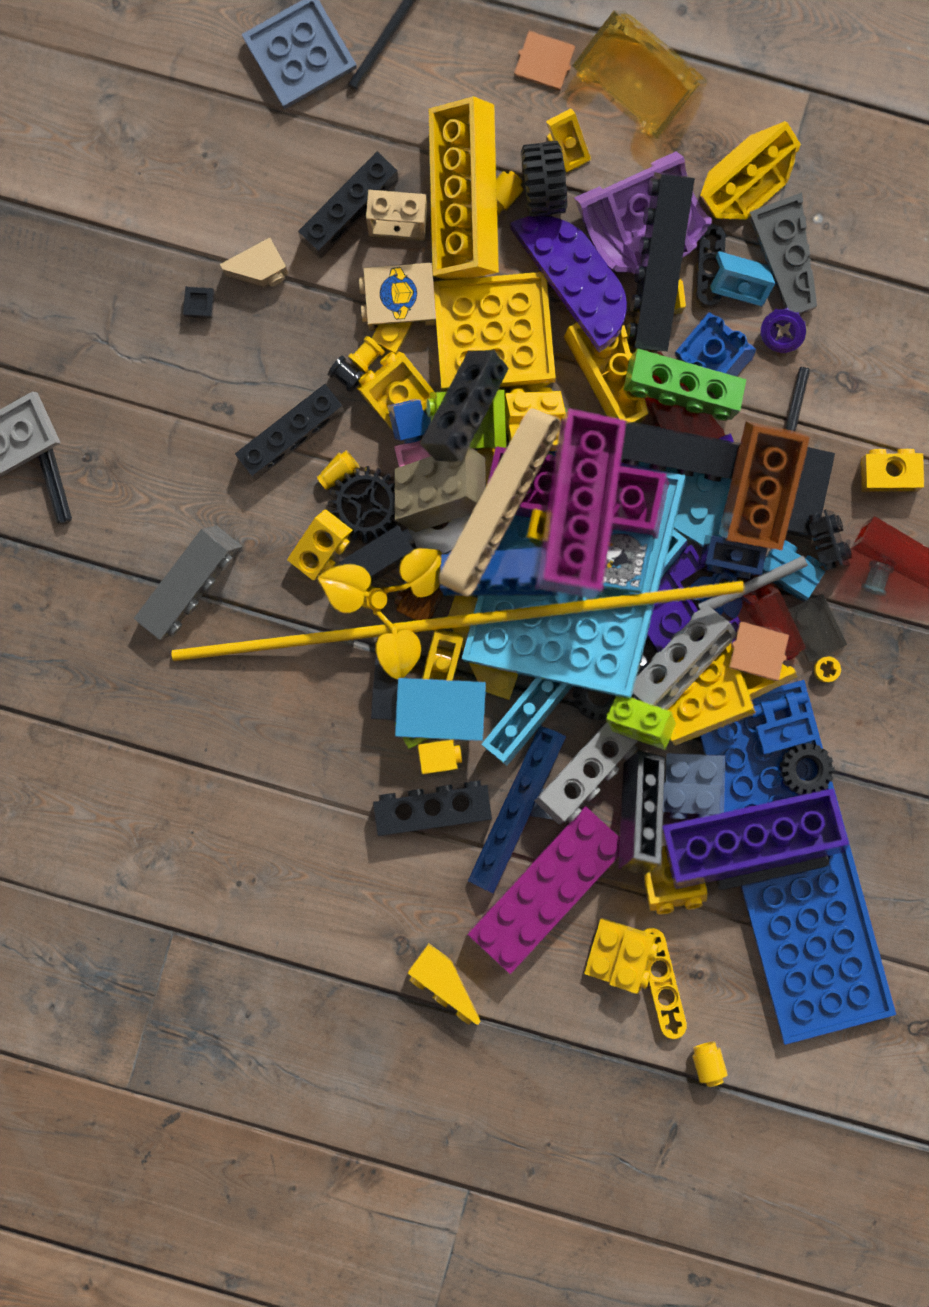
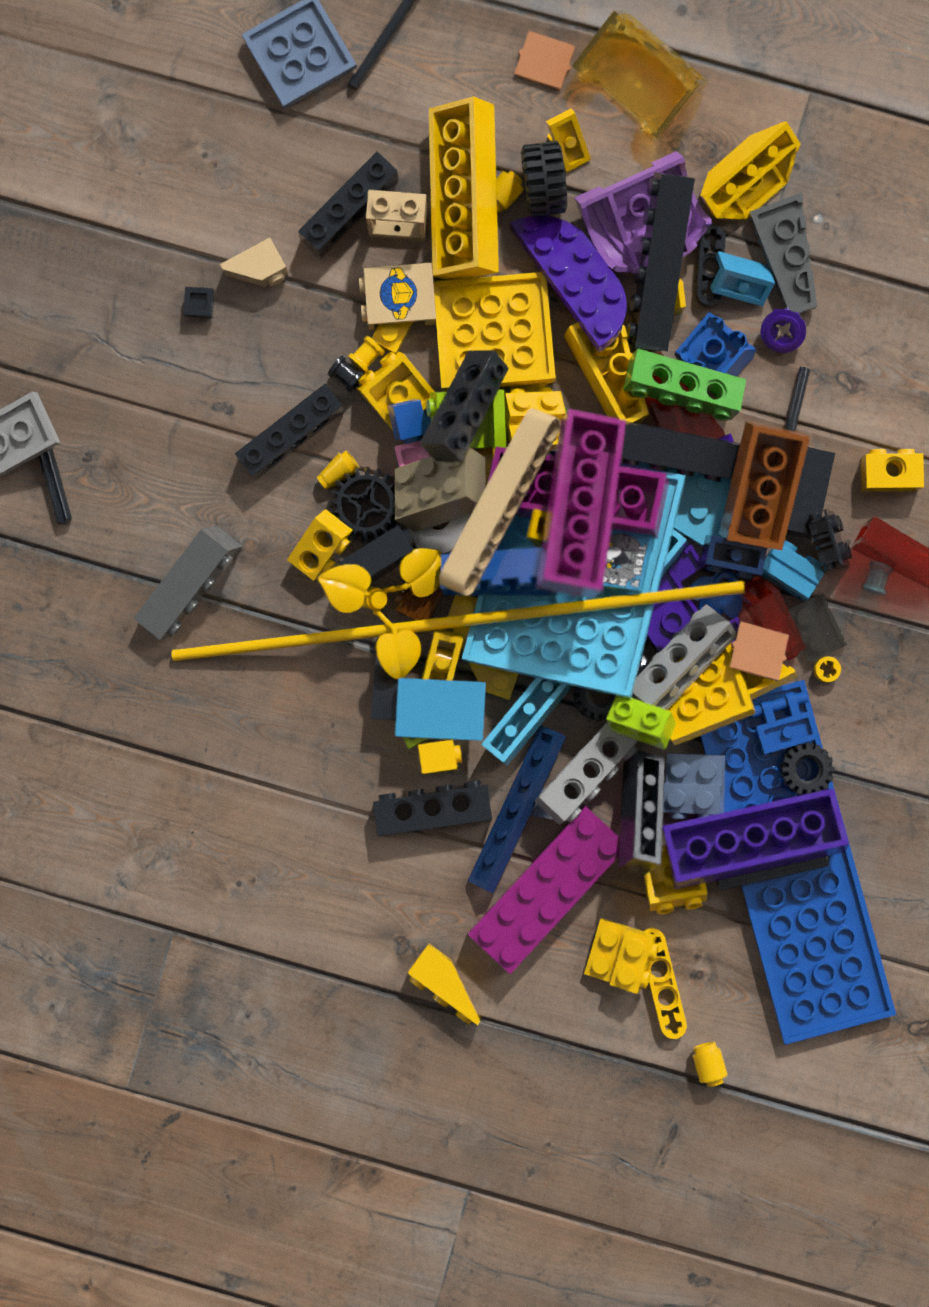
(758, 582): light grey bar -> none

